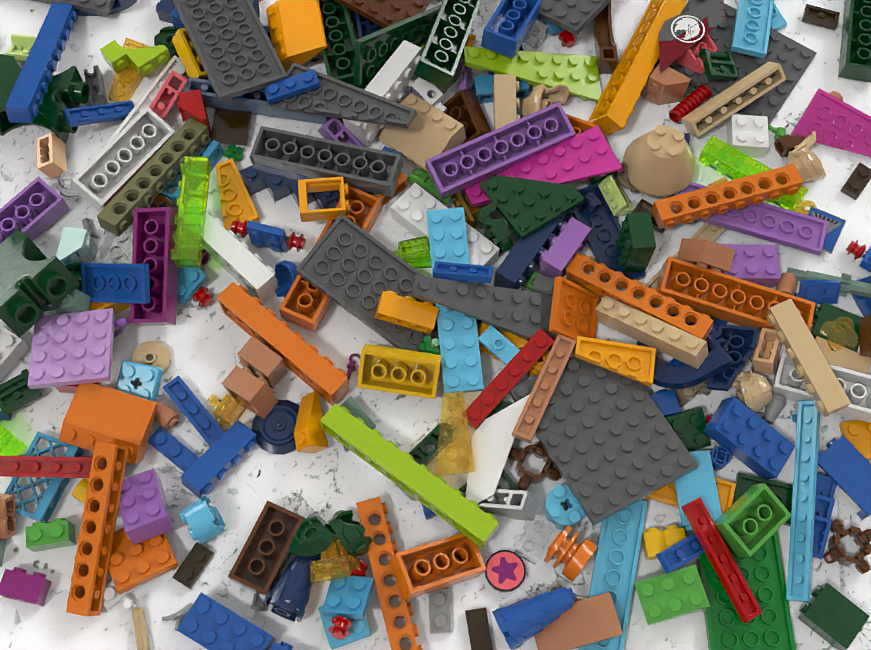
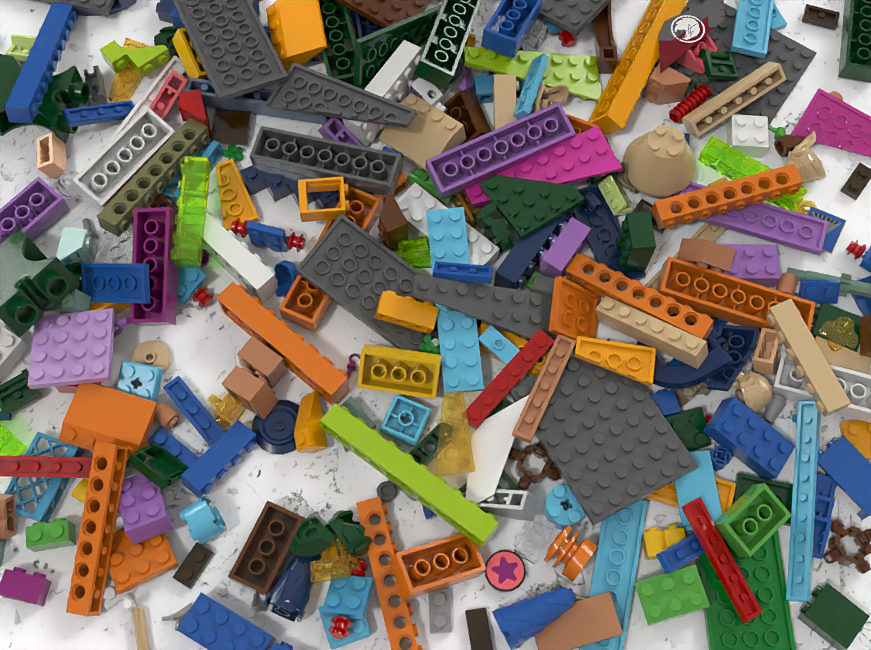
(162, 469): none -> dark green container
(292, 86): blue plate -> none
(387, 491): none -> dark grey tile
(392, 224): none -> reddish brown slope
(400, 409): none -> medium azure brick
(530, 87): none -> medium azure plate

